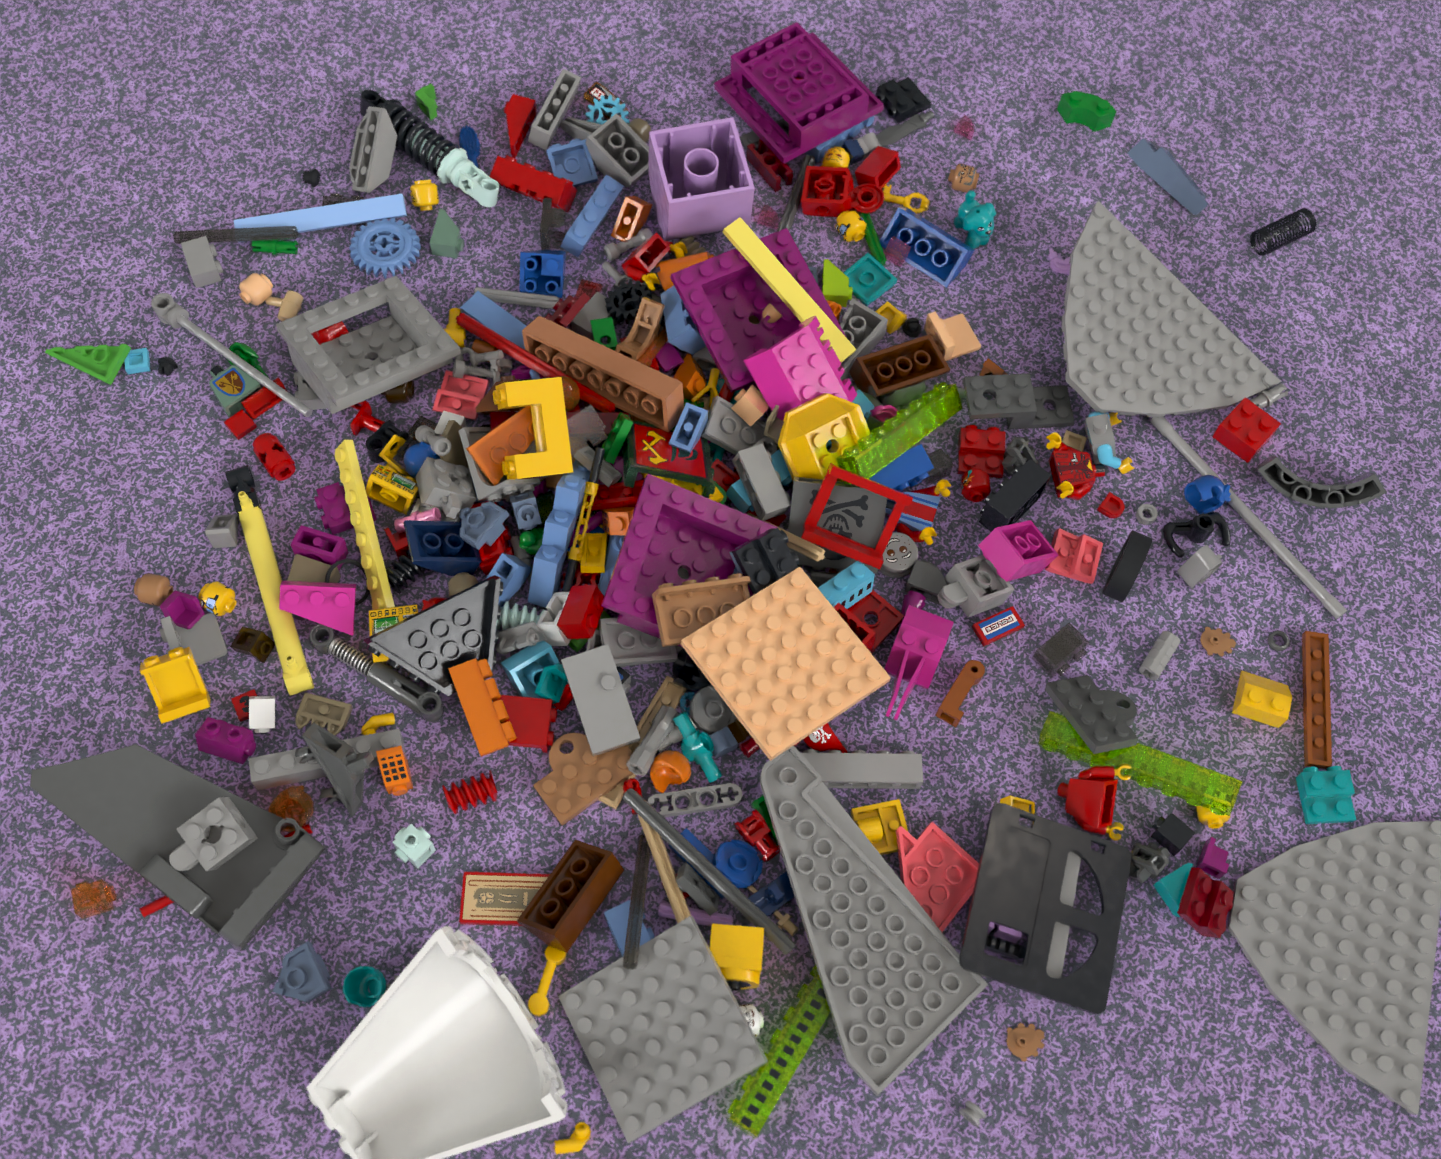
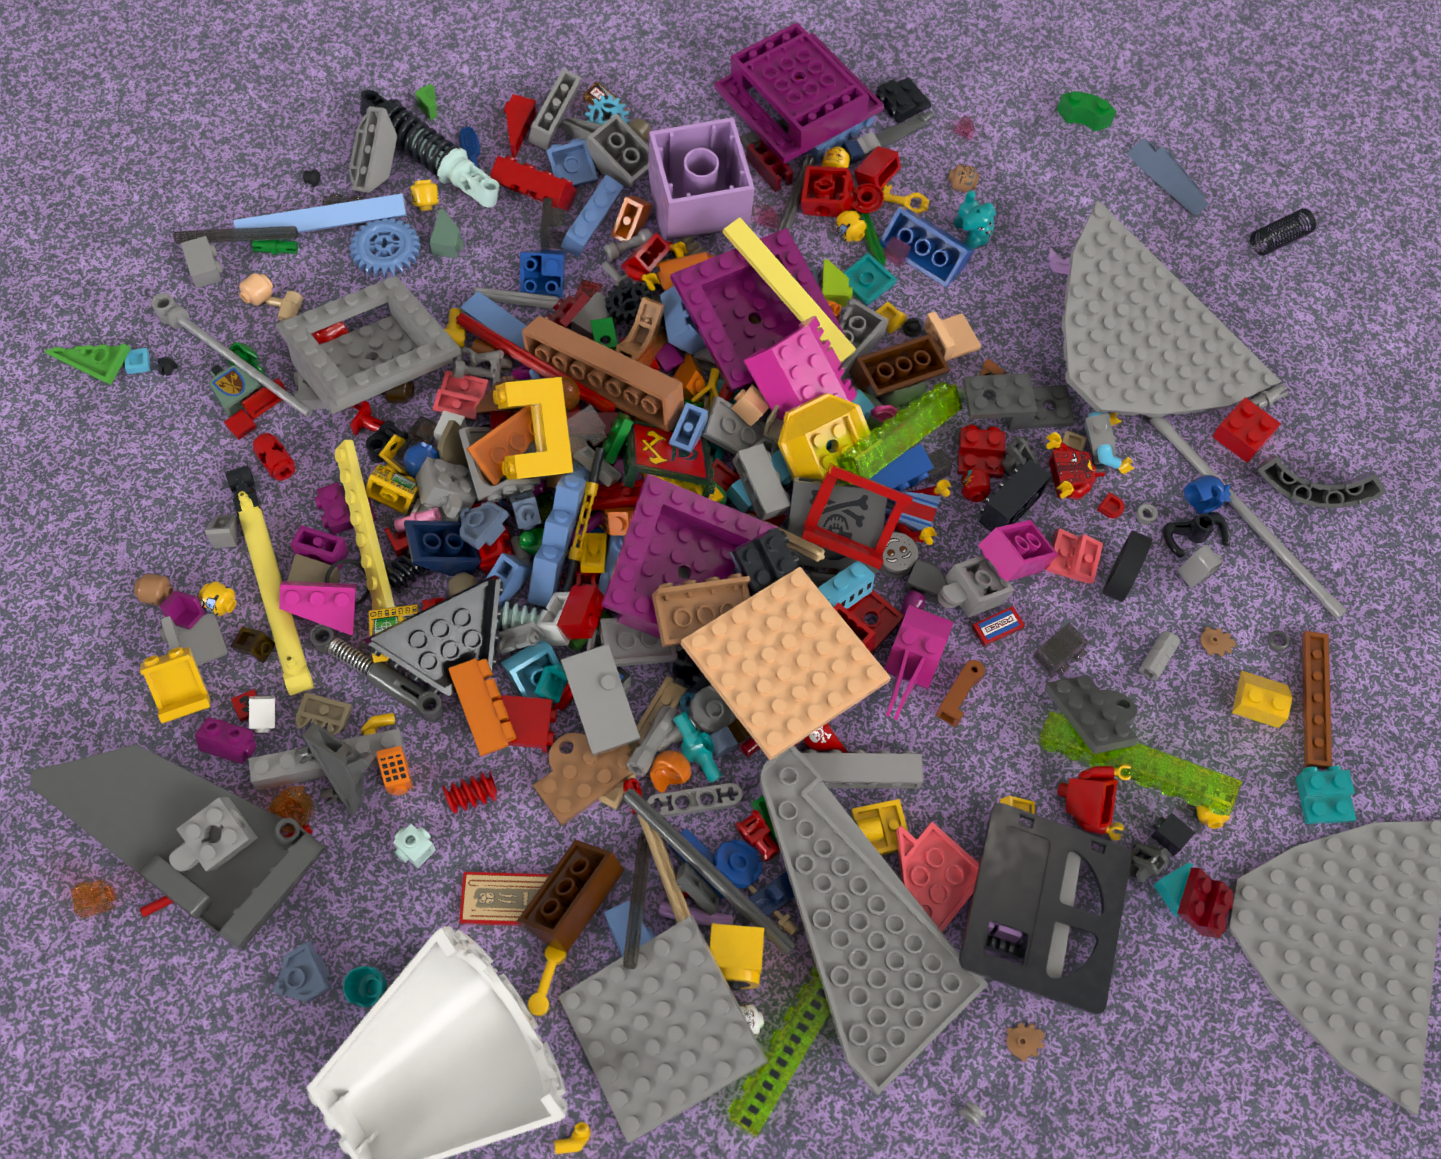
(439, 444): light grey piece -> none
(772, 312): medium nougat hinge -> none
(1213, 859): magenta panel -> none

